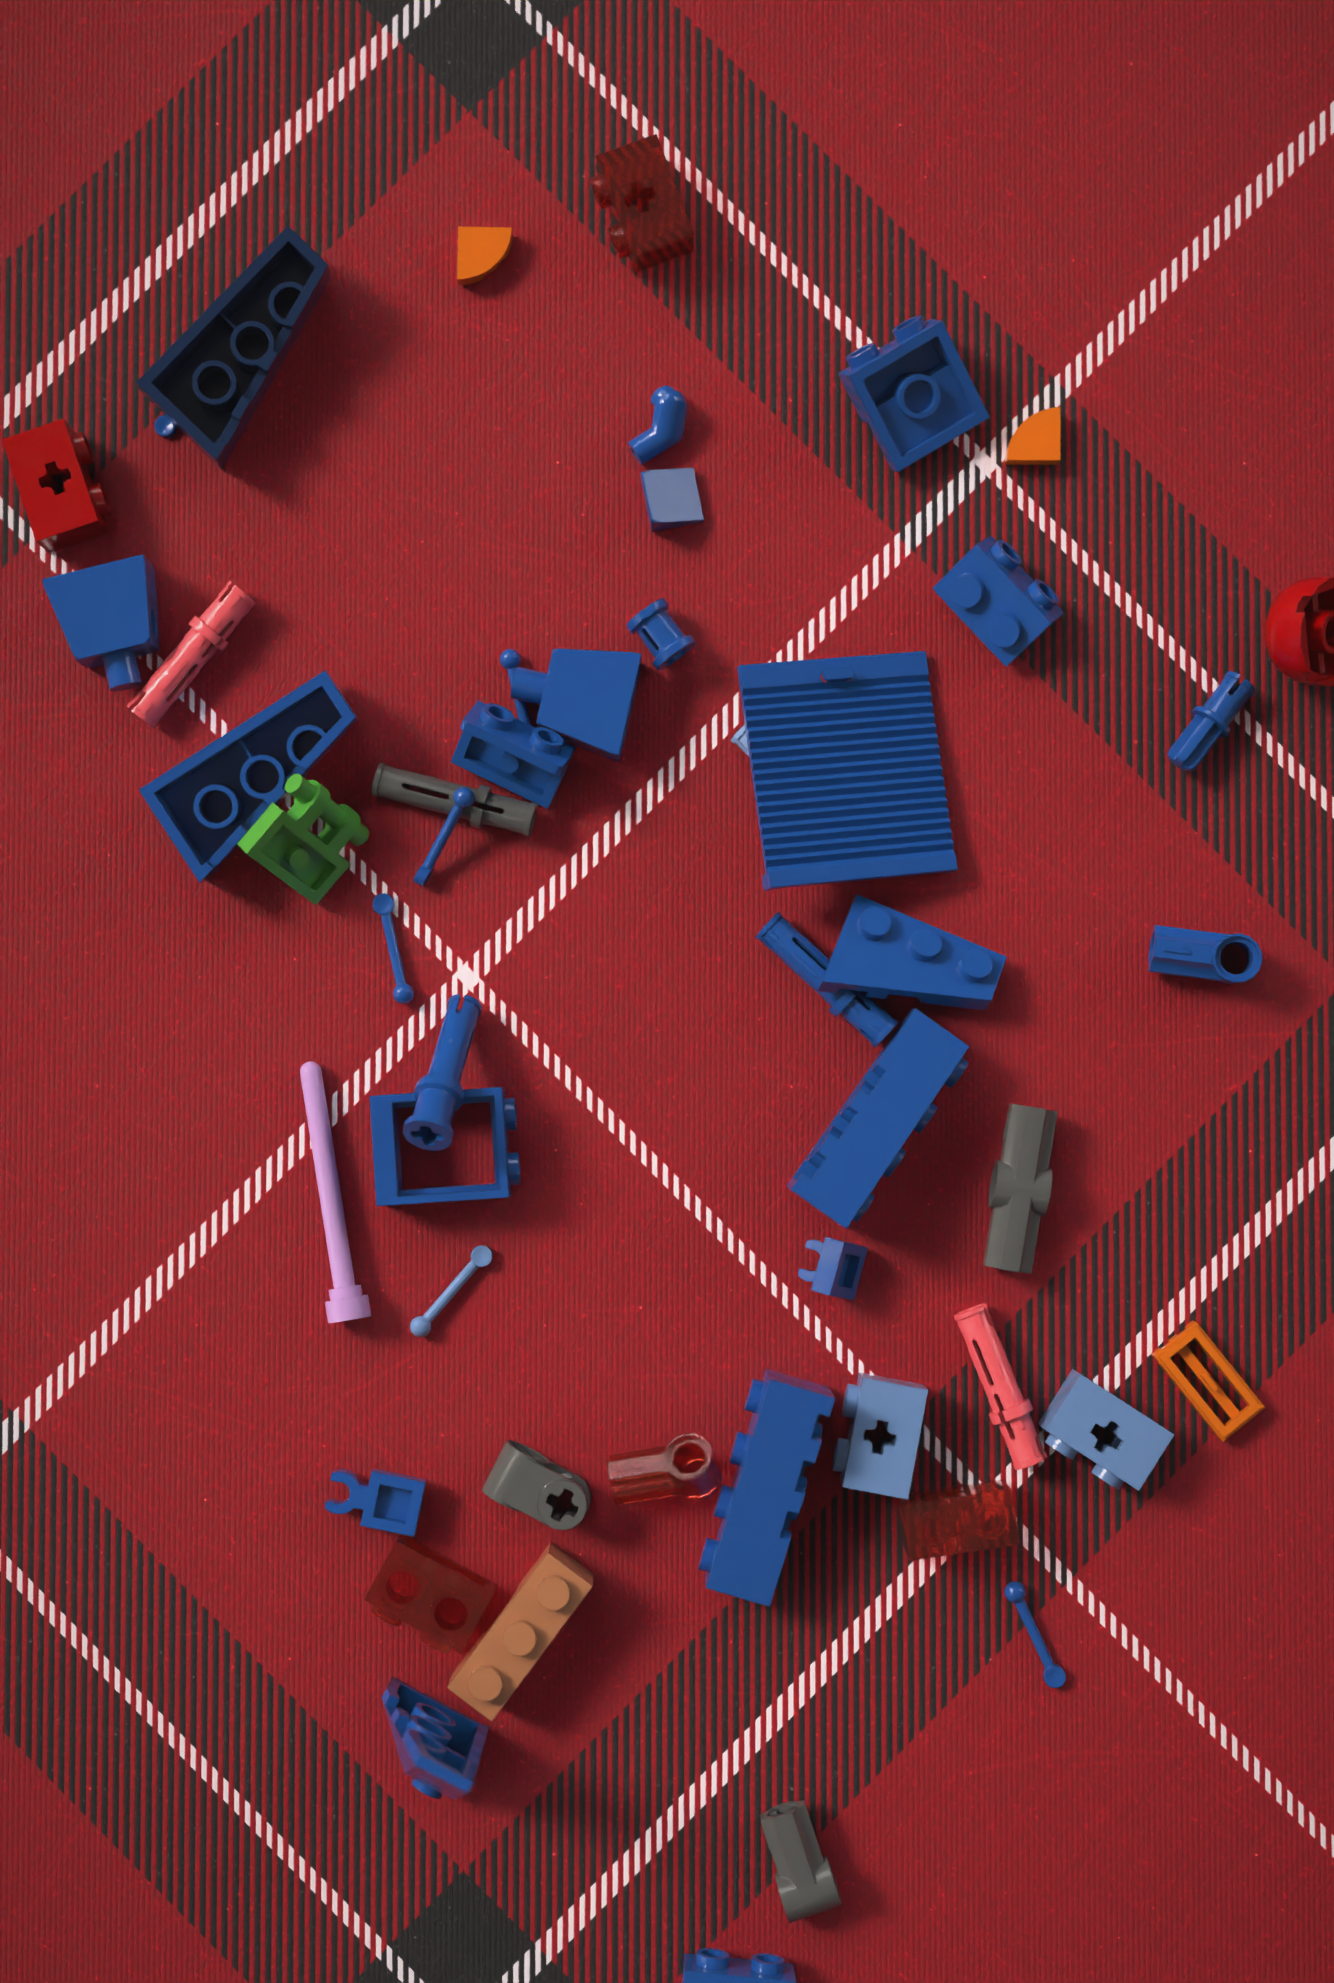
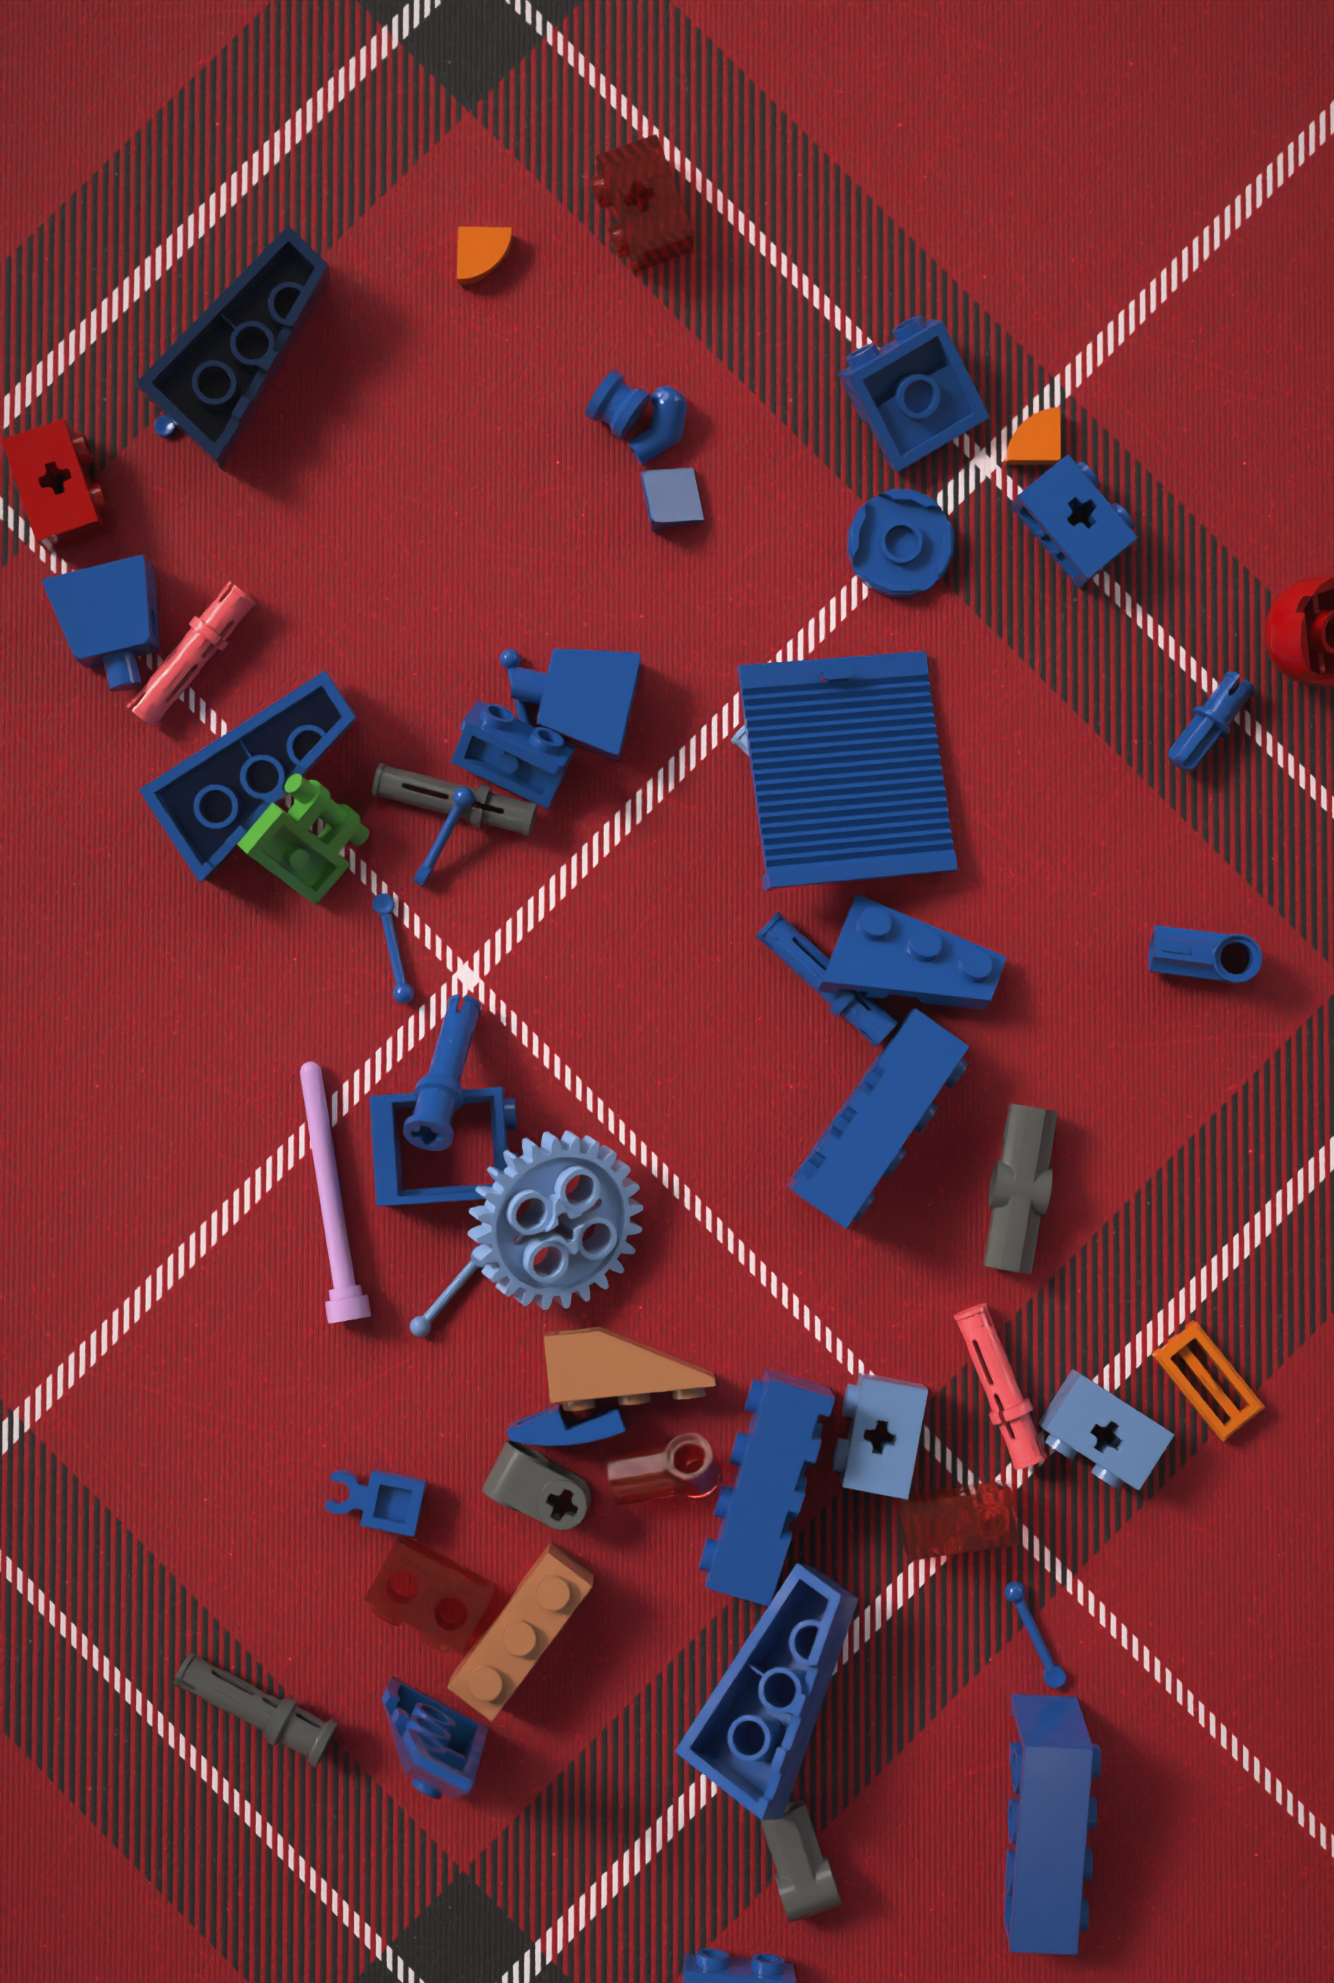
(278, 1718): none -> dark grey pin
(552, 1429): none -> blue slope
(555, 1220): none -> light blue gear
(606, 1364): none -> nougat slope
(617, 404): none -> blue wheel
(661, 634): blue bush -> none
(771, 1695): none -> blue wedge
(837, 1267): blue tile -> none
(900, 543): none -> blue tile
(999, 599): blue bracket -> none
(1049, 1825): none -> blue wedge
(1080, 548): none -> blue brick

